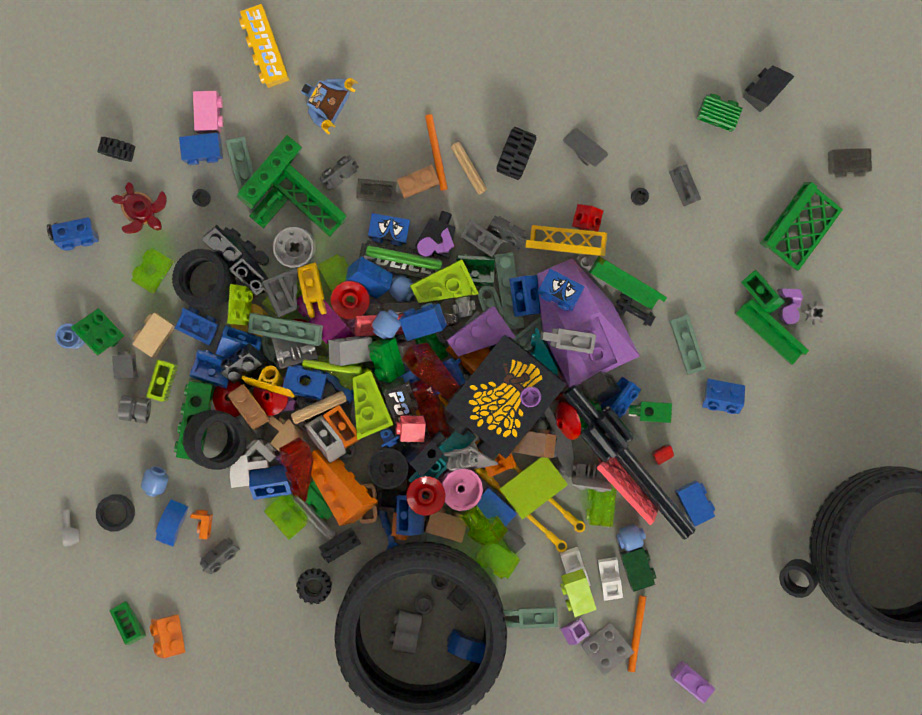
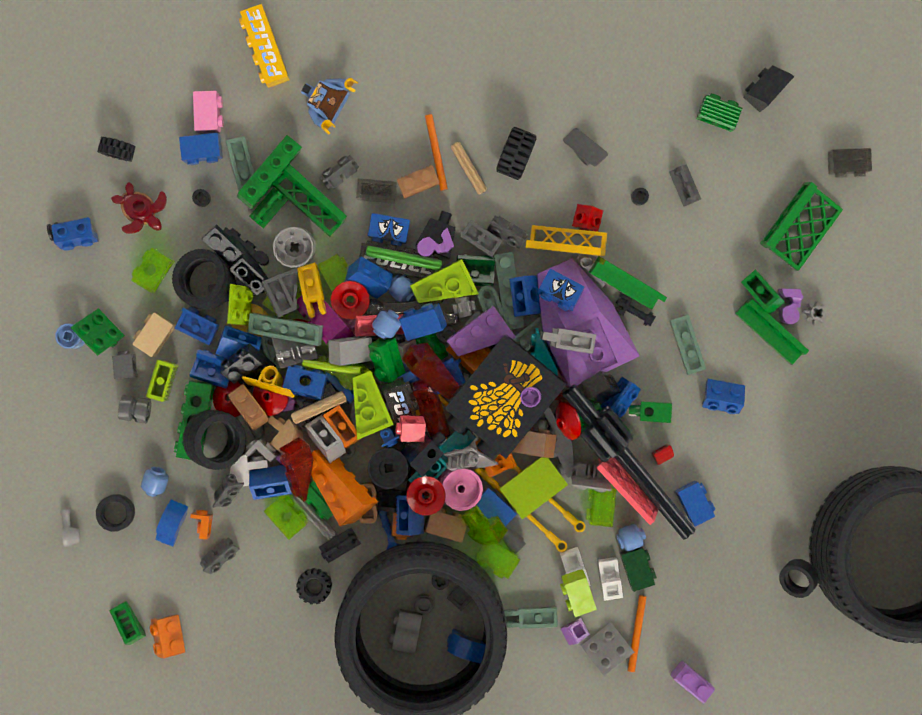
(227, 491): none -> dark grey hinge

